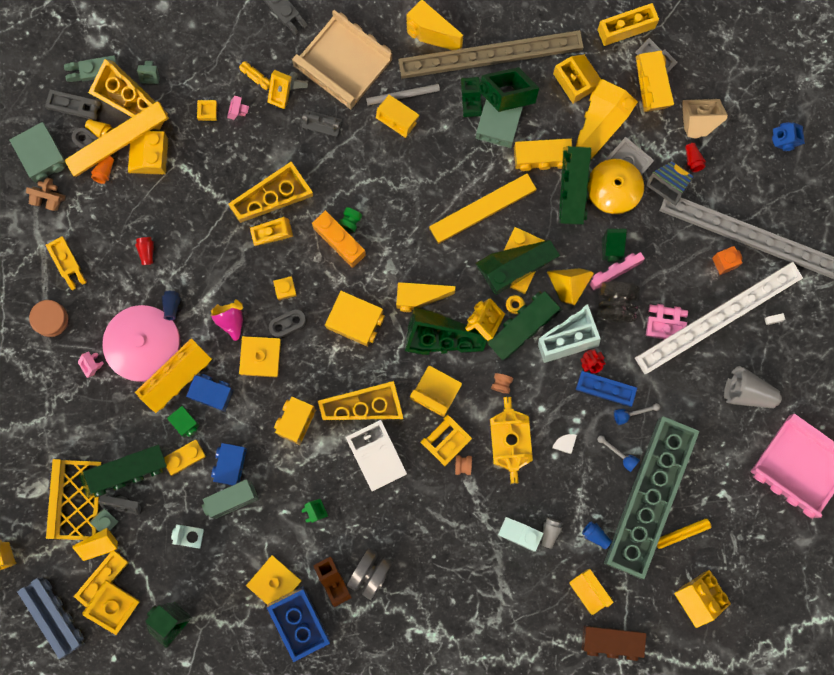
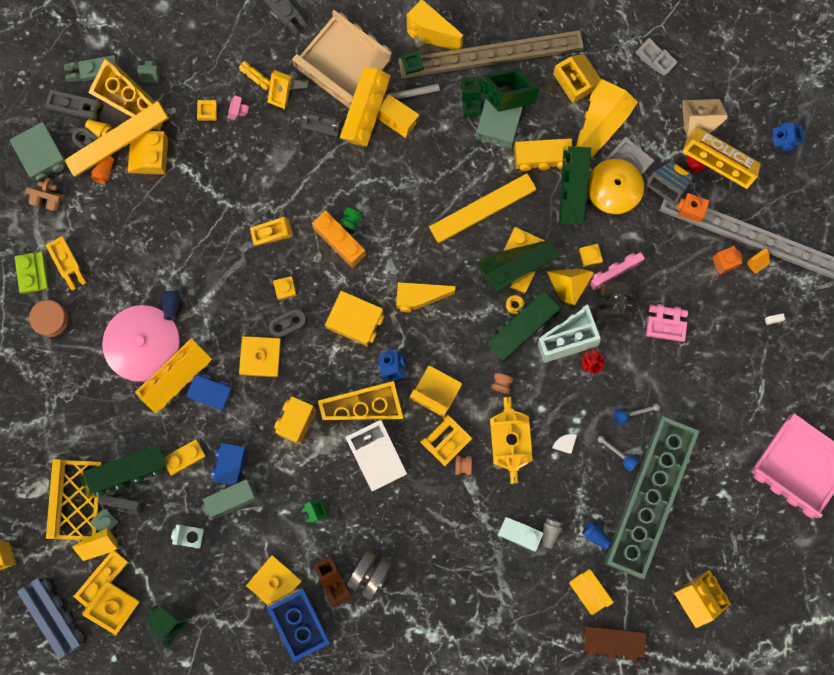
(31, 272): none -> lime plate
(88, 364): bright pink tile -> none
(145, 250): red cone -> none
(184, 422): green brick -> none
(229, 318): dark pink hat -> none
(272, 193): yellow wedge -> none
(365, 106): none -> yellow brick
(392, 365): none -> blue brick
(412, 62): none -> dark green tile
(437, 333): dark green wedge -> none
(486, 318): yellow bracket -> none
(590, 255): none -> yellow plate
(606, 388): blue plate -> none
(613, 245): dark green slope -> none
(628, 24): yellow brick -> none
(654, 81): yellow wedge -> none
(683, 533): yellow axle -> none
(692, 207): none -> orange brick
(718, 318): white plate -> none
(721, 157): none -> yellow brick
(750, 390): light grey cone -> none
(759, 261): none -> light orange slope

